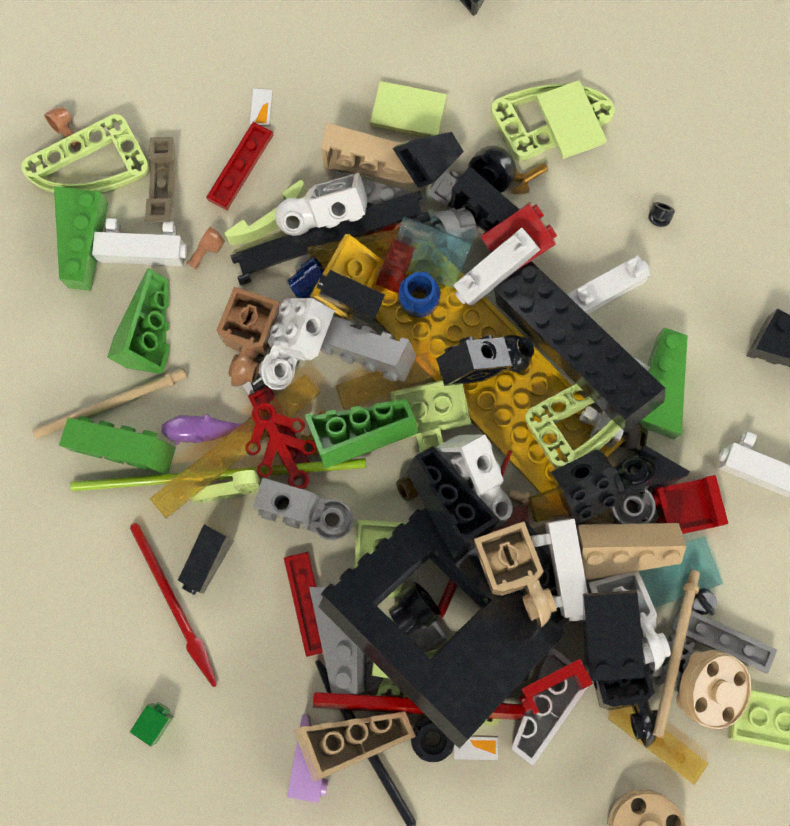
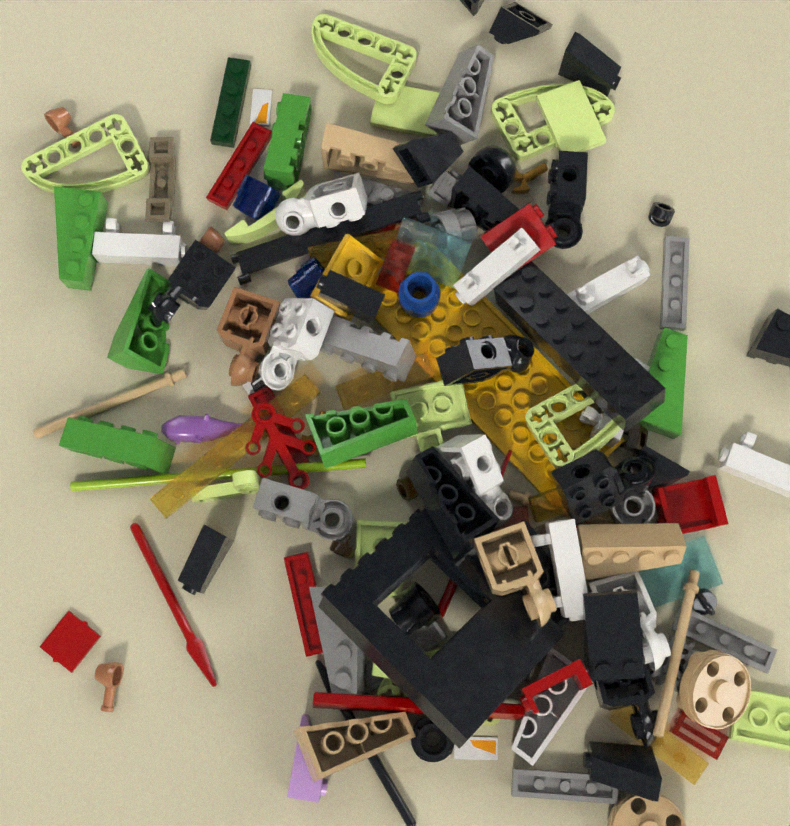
(70, 641): none -> red piece
(109, 675): none -> nougat bar
(152, 723): green brick -> none
(194, 281): none -> black brick
(230, 102): none -> dark green plate
(255, 198): none -> clear blue piece
(288, 141): none -> bright green wedge
(342, 548): none -> dark brown tile
(396, 63): none -> yellowish green beam
(463, 96): none -> light grey wedge
(517, 23): none -> black slope
(560, 786): none -> light grey plate
(567, 196): none -> black brick
(589, 65): none -> black slope
(624, 768): none -> black slope
(674, 283): none -> light grey plate
(719, 746): none -> clear red tile

